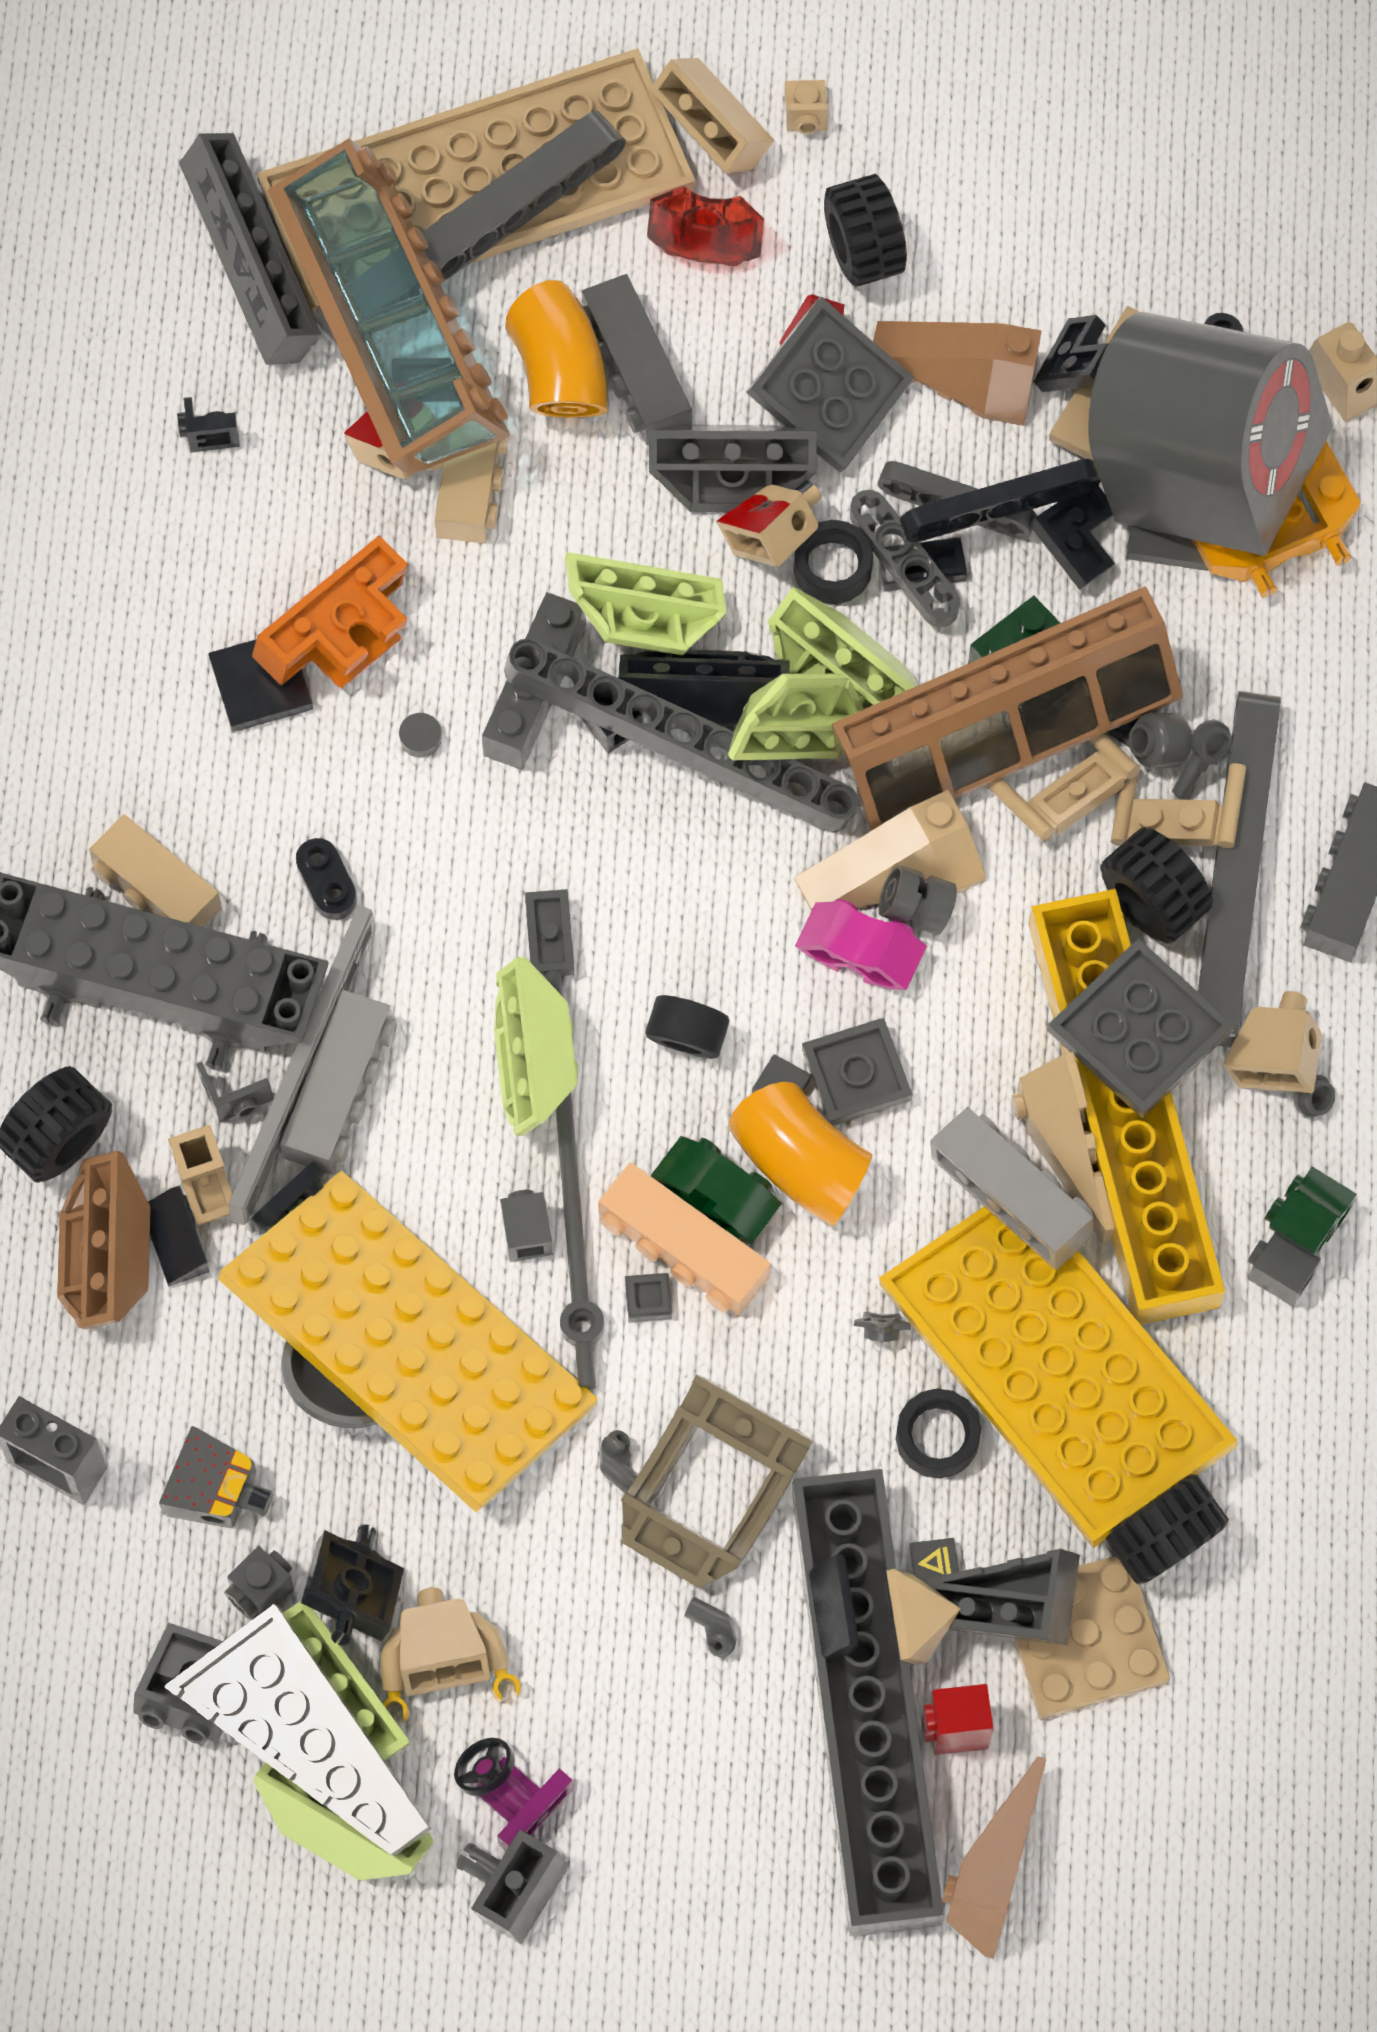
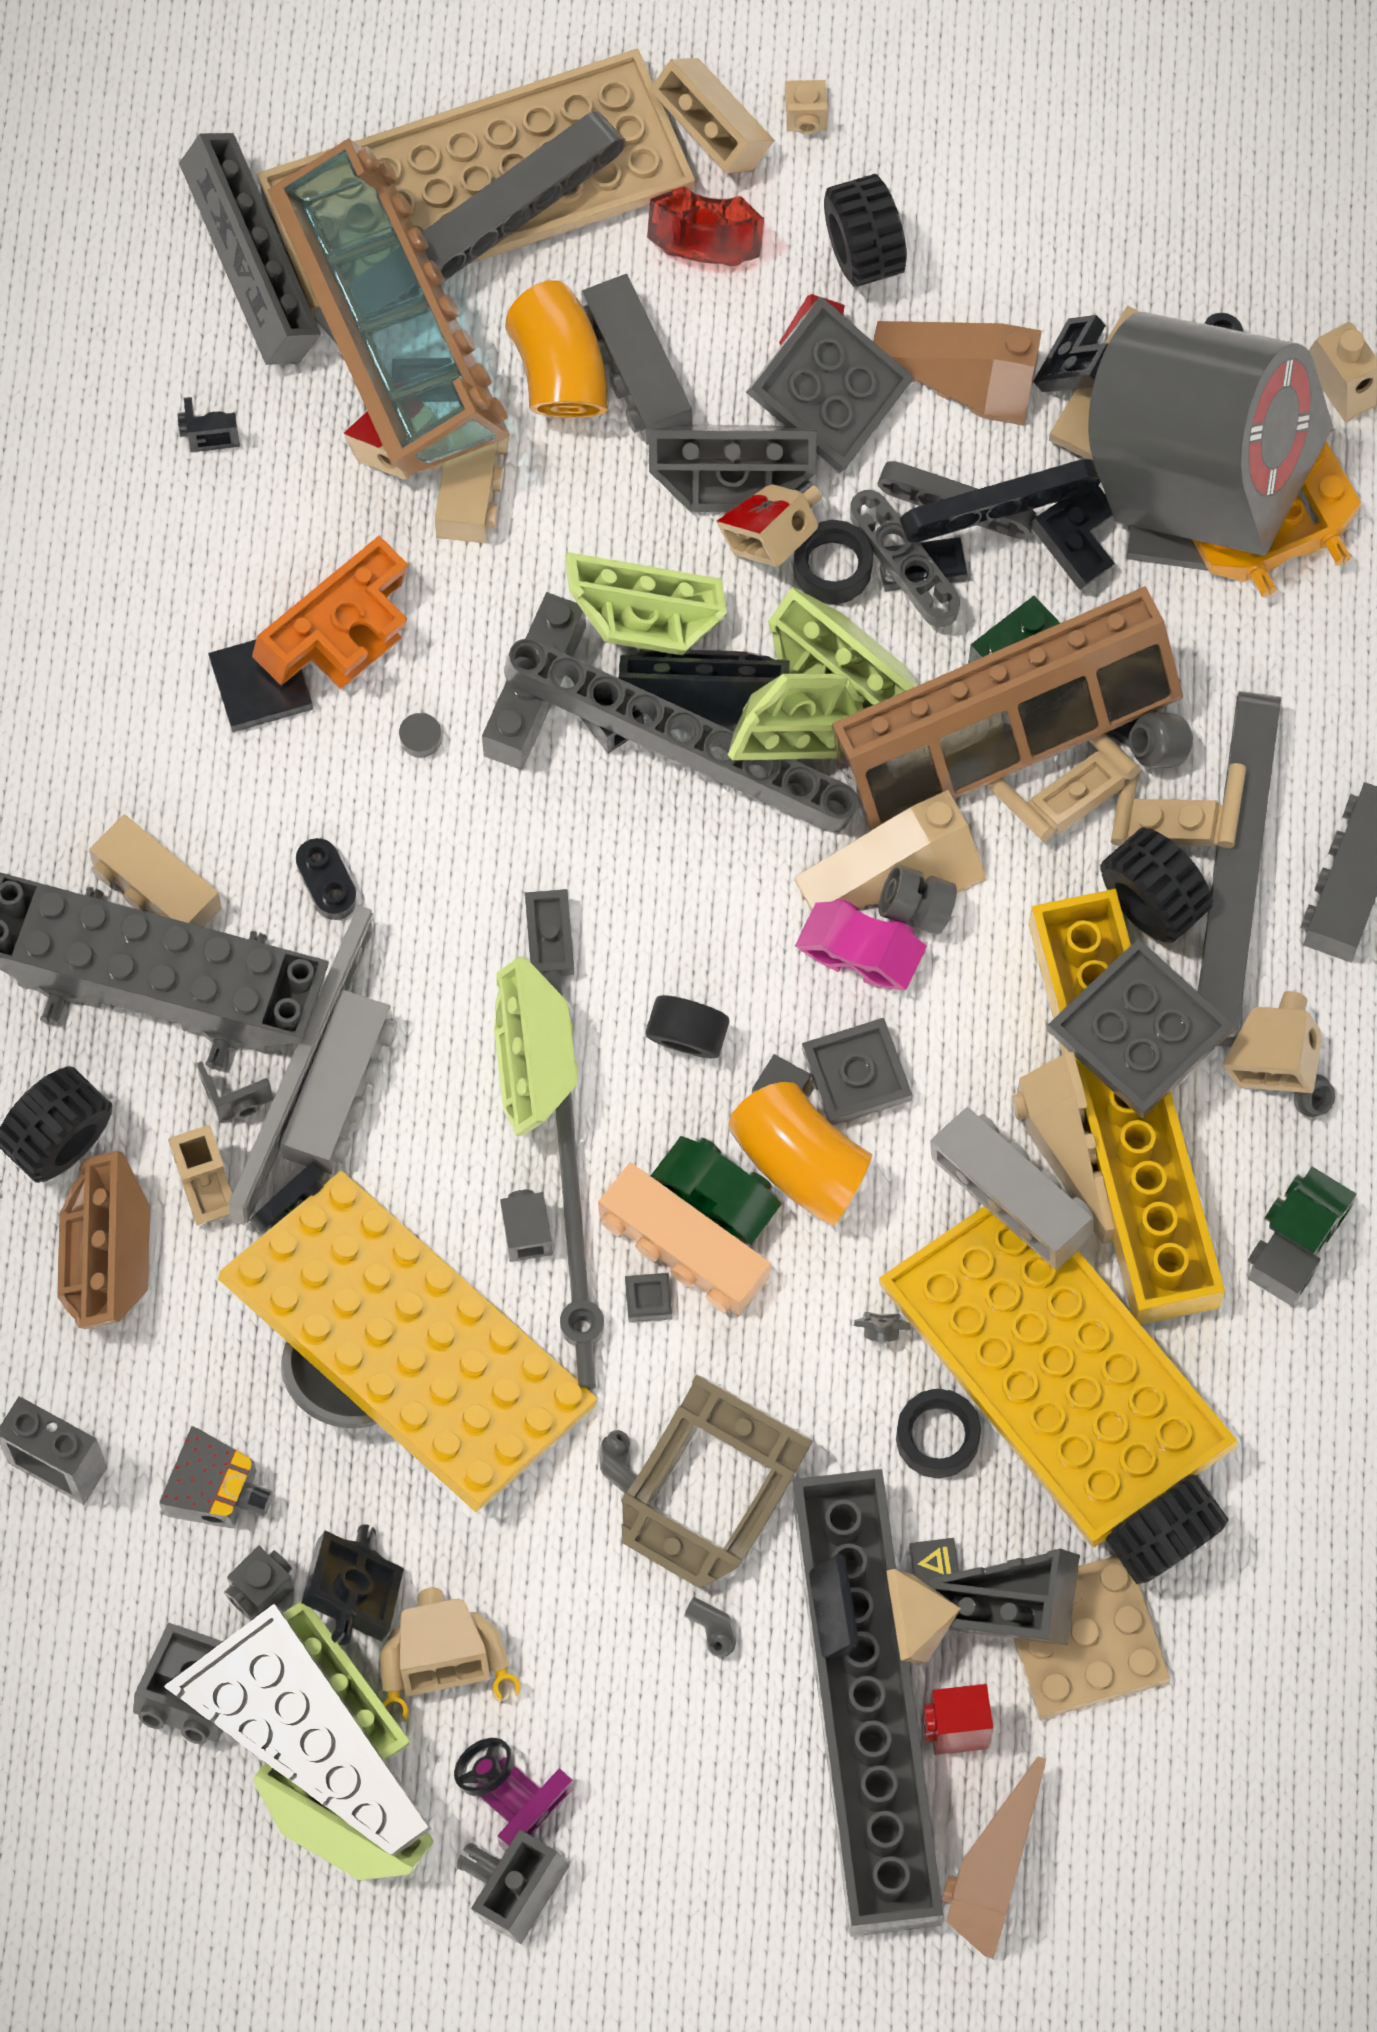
(176, 1238): black slope -> none
(1210, 744): dark grey plate -> none

